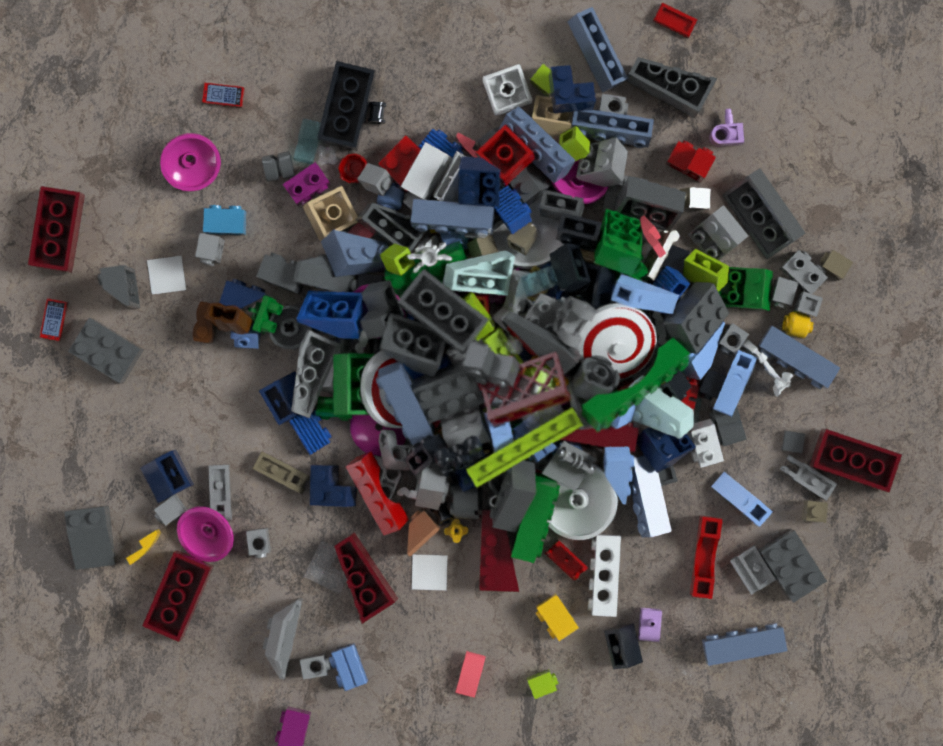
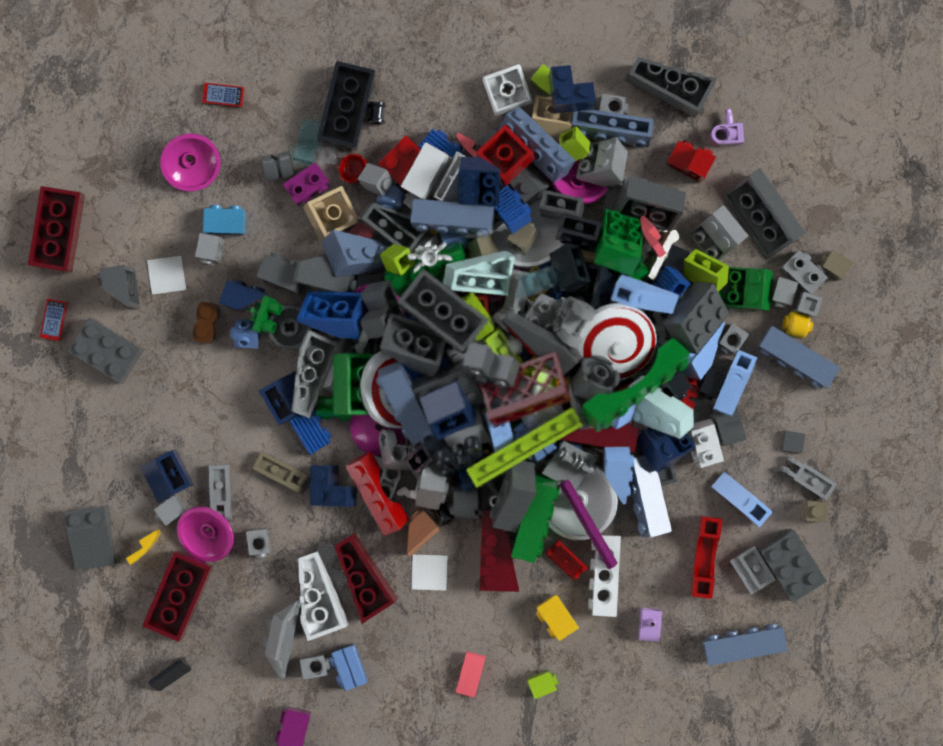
(170, 674): none -> black slope
(228, 318): reddish brown brick -> none
(319, 602): none -> white wedge
(447, 410): none -> dark blue slope
(462, 530): yellow plate -> none
(588, 524): none -> magenta axle
(597, 49): sand blue brick -> none
(623, 646): black brick -> none
(675, 20): red tile -> none
(696, 198): brick -> none
(780, 383): white piece -> none
(855, 460): dark red brick -> none

